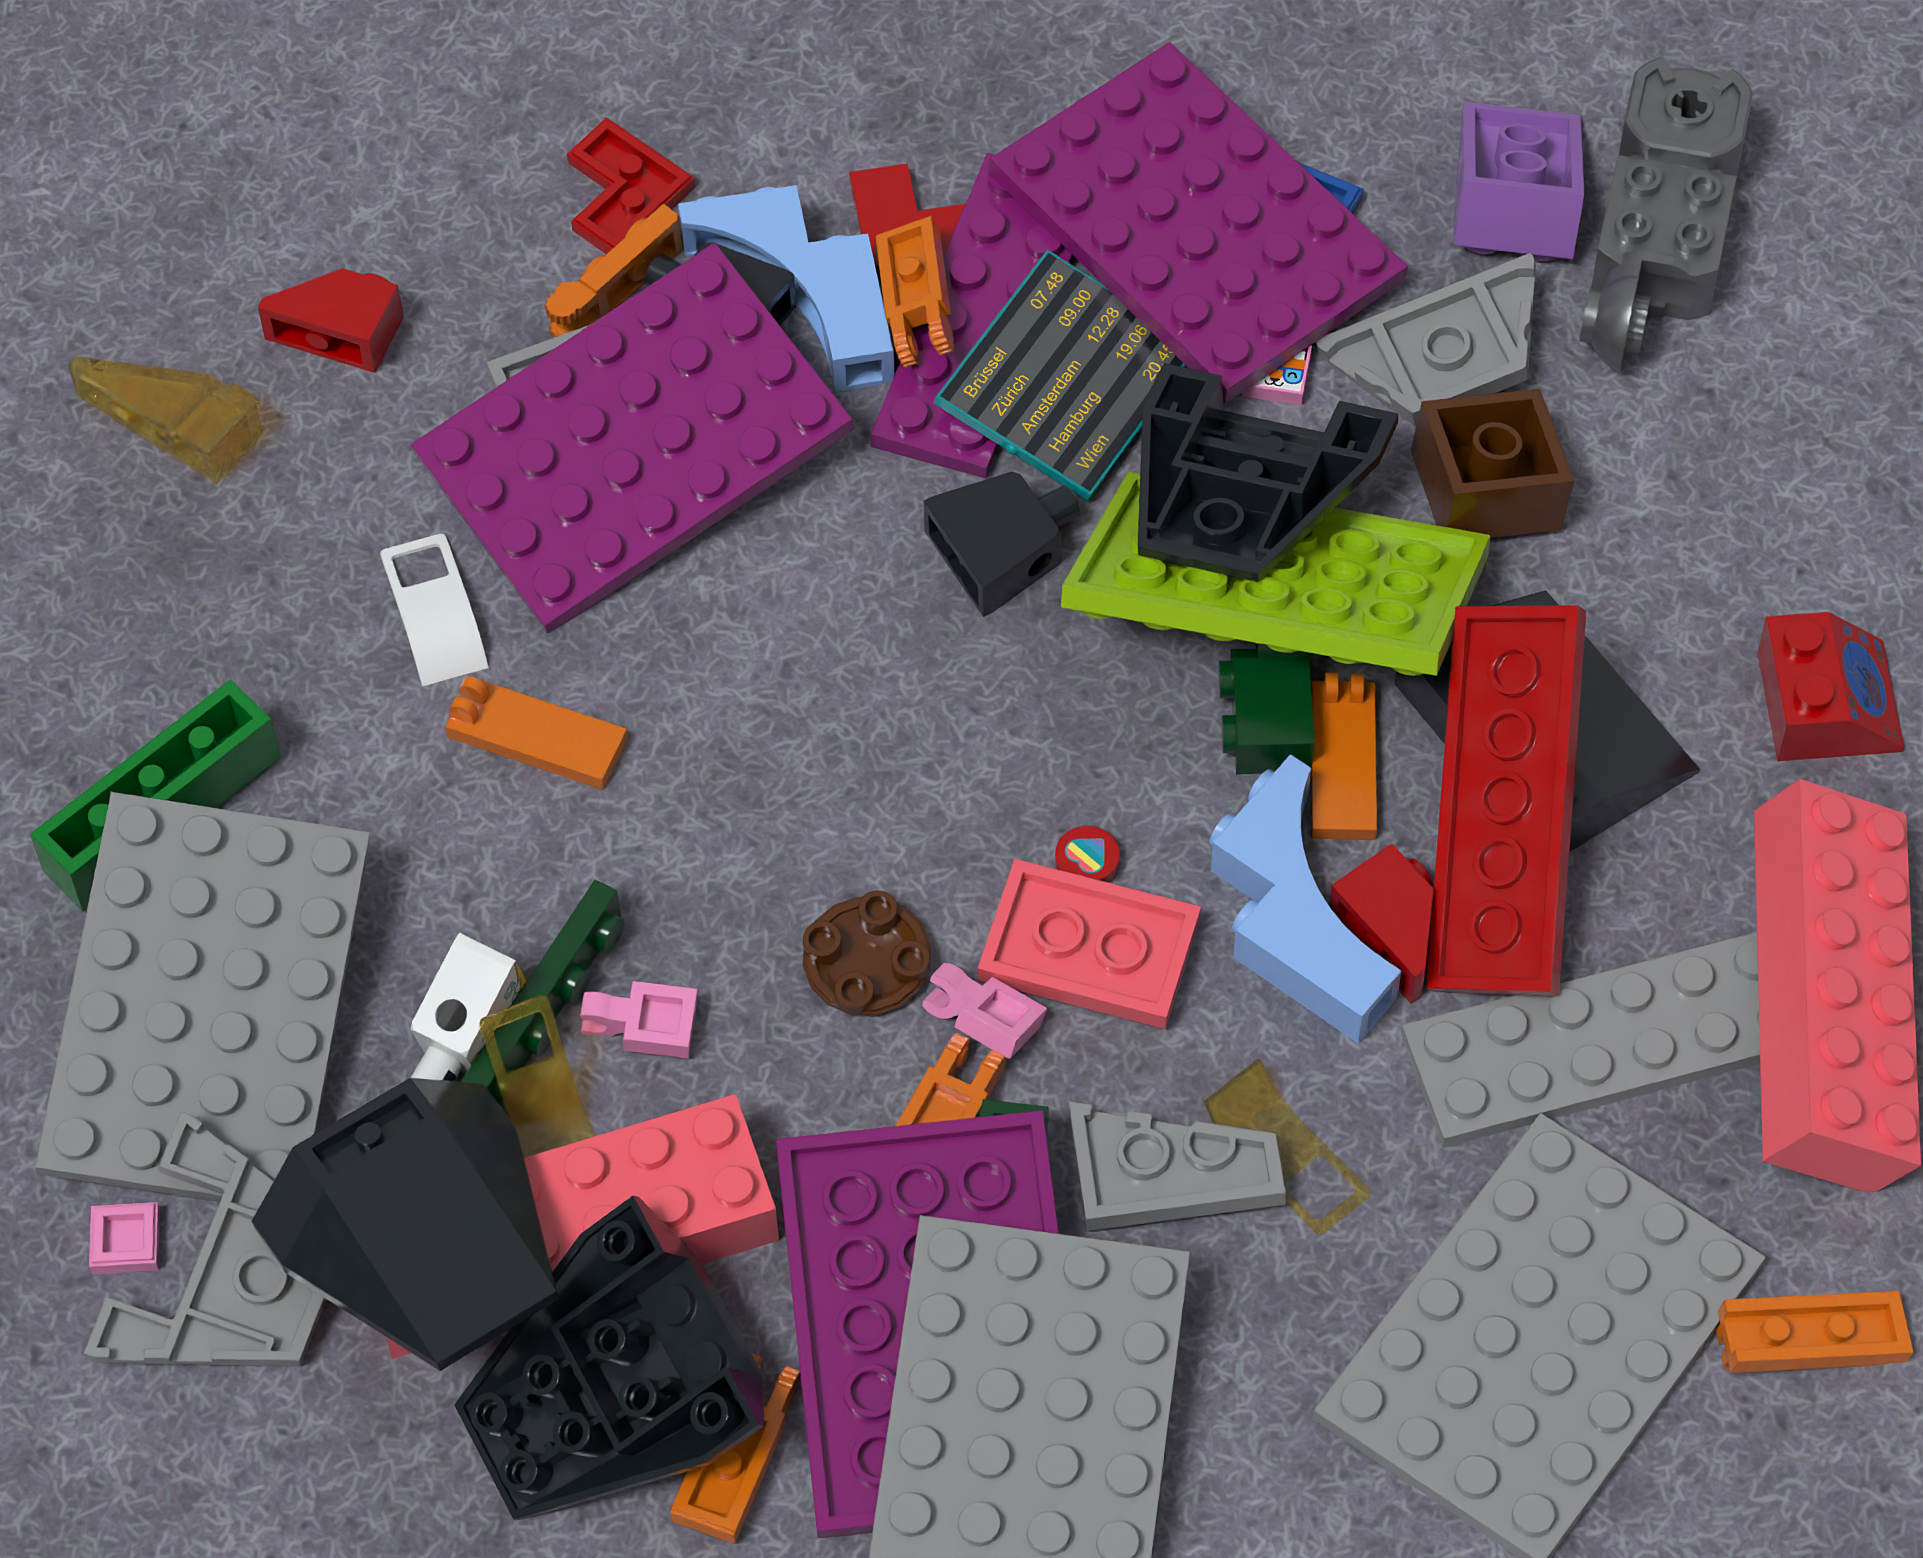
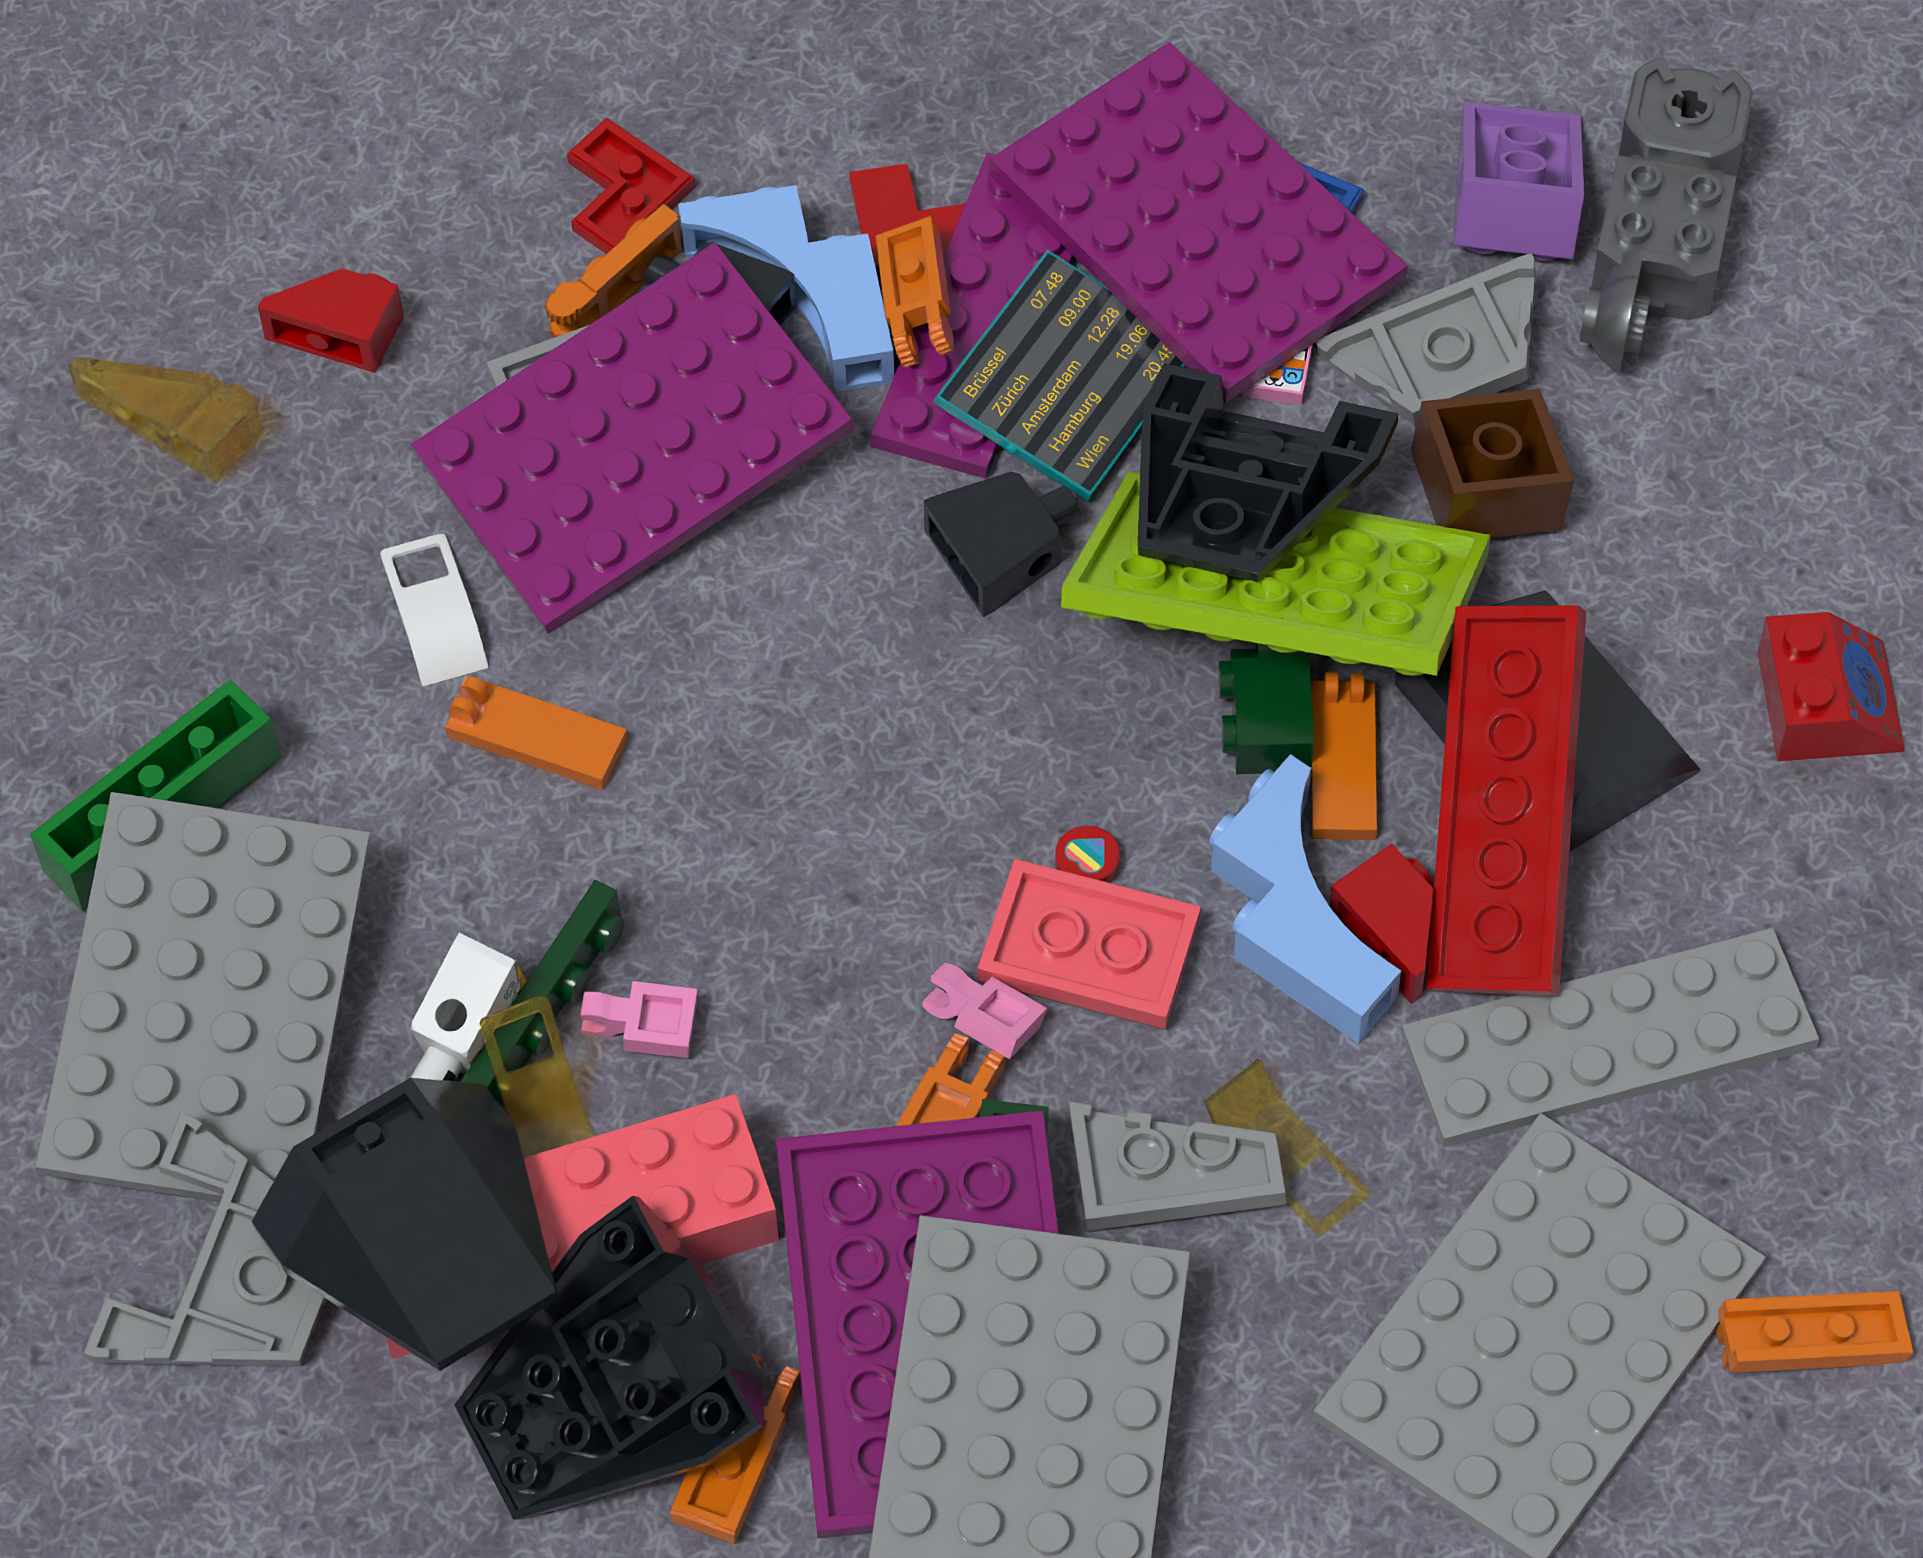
(124, 1238): bright pink tile -> none
(866, 955): reddish brown dish -> none
(1835, 988): coral brick -> none

